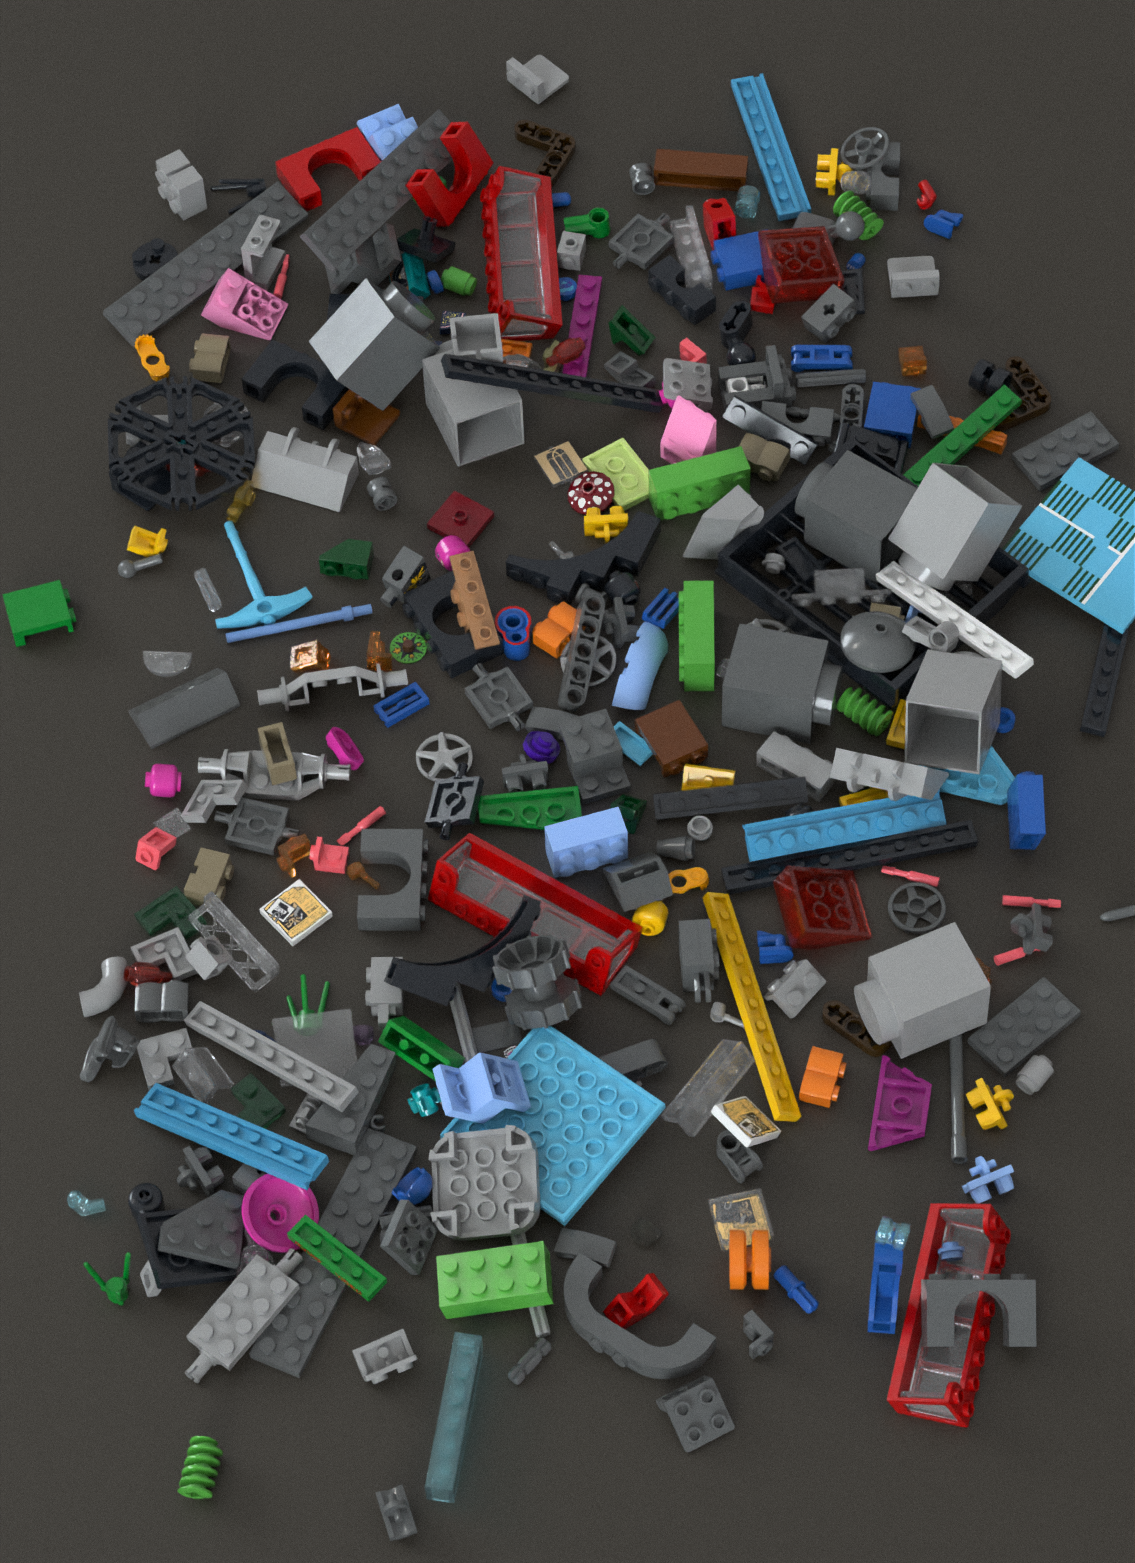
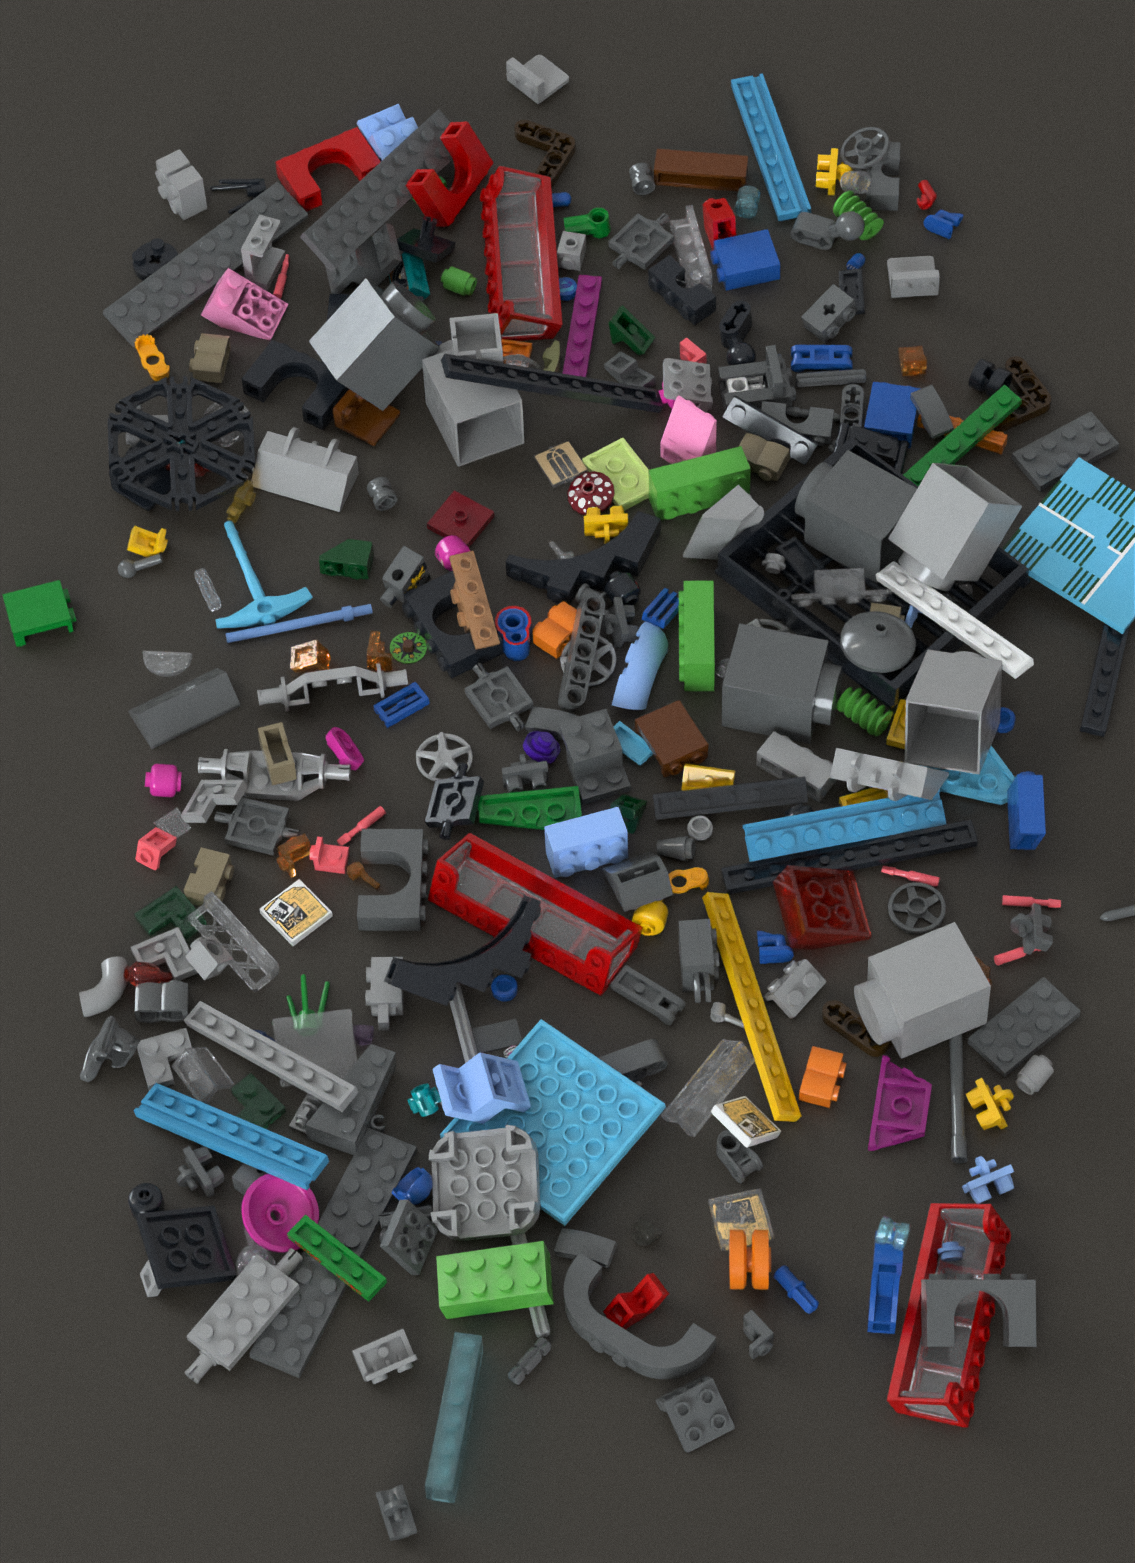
(83, 1205): clear light blue arm -> none
(117, 1286): green plant -> none
(198, 1468): bright green piece -> none
(207, 1231): dark grey plate -> none
(372, 459): clear plate -> none
(418, 1046): green brick -> none
(434, 282): blue tile -> none
(445, 320): dark blue tile -> none
(536, 976): dark grey piece -> none
(566, 351): clear red plant -> none
(760, 298): red plate -> none
(798, 263): clear red slope -> none
(931, 636): light grey plate -> none

